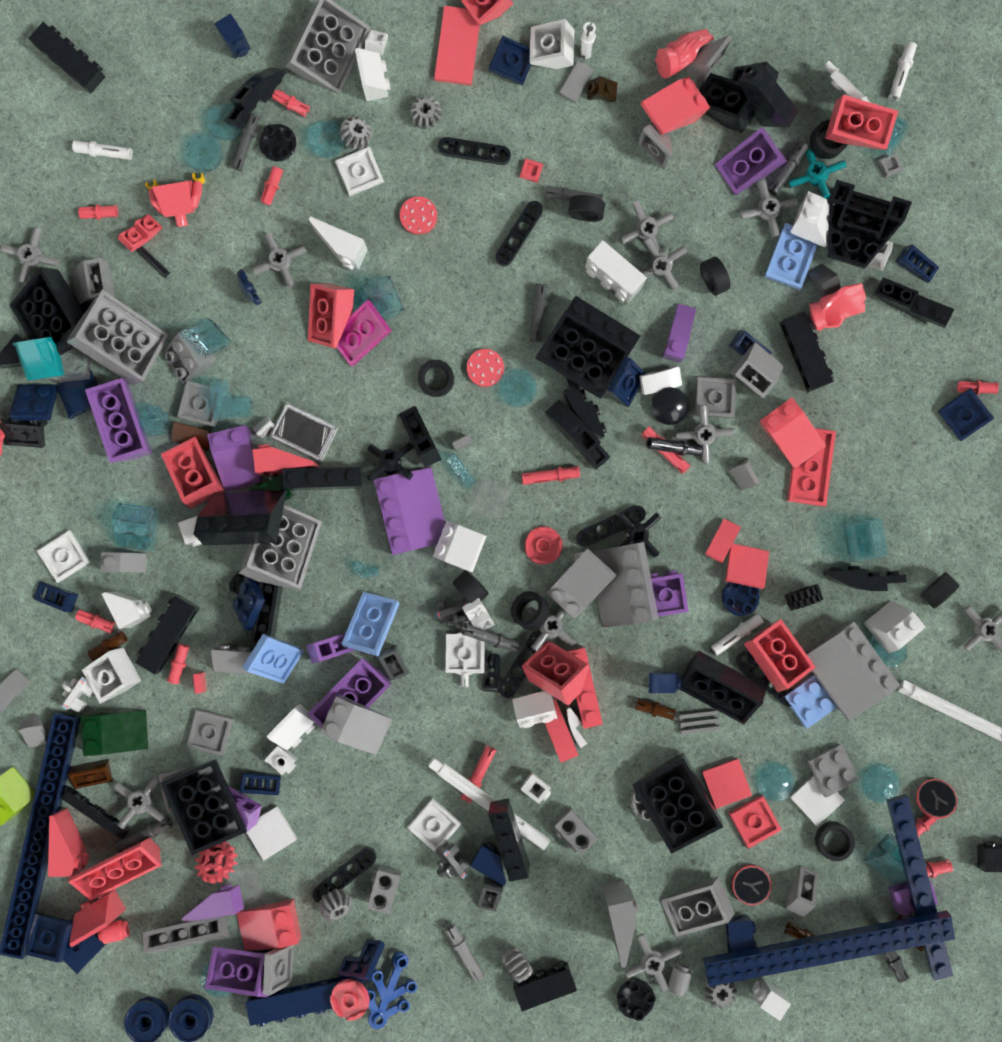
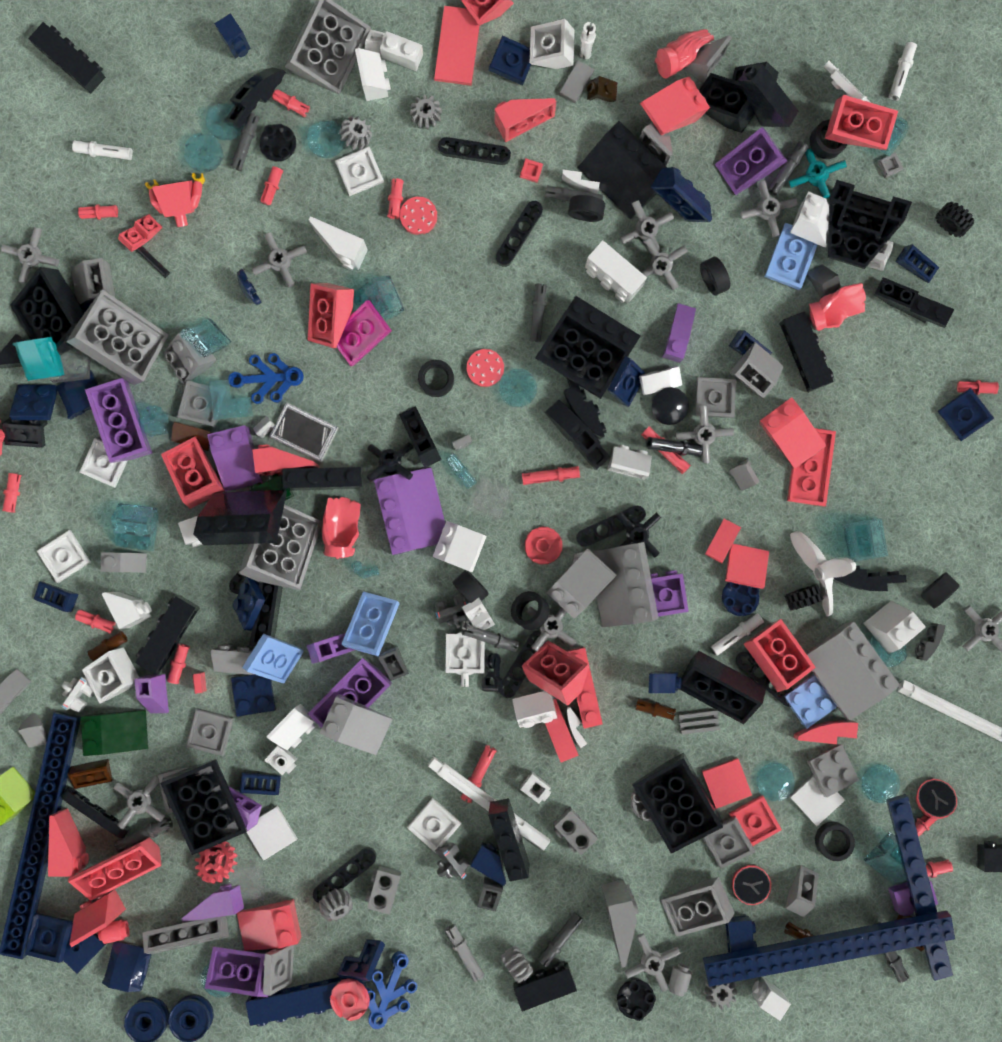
(11, 492): none -> coral pin
(98, 466): none -> white tile
(126, 967): none -> dark blue slope
(152, 693): none -> medium lavender slope
(253, 695): none -> dark blue plate
(270, 378): none -> blue plant
(340, 527): none -> coral hair
(395, 198): none -> coral pin
(401, 51): none -> white brick
(521, 115): none -> coral slope
(554, 946): none -> dark grey pin
(573, 179): none -> white slope
(622, 168): none -> black slope
(629, 462): none -> white slope
(682, 195): none -> dark blue slope
(729, 843): none -> light grey tile
(823, 569): none -> white piece
(828, 731): none -> coral slope
(927, 648): none -> dark grey slope
(954, 219): none -> black tyre

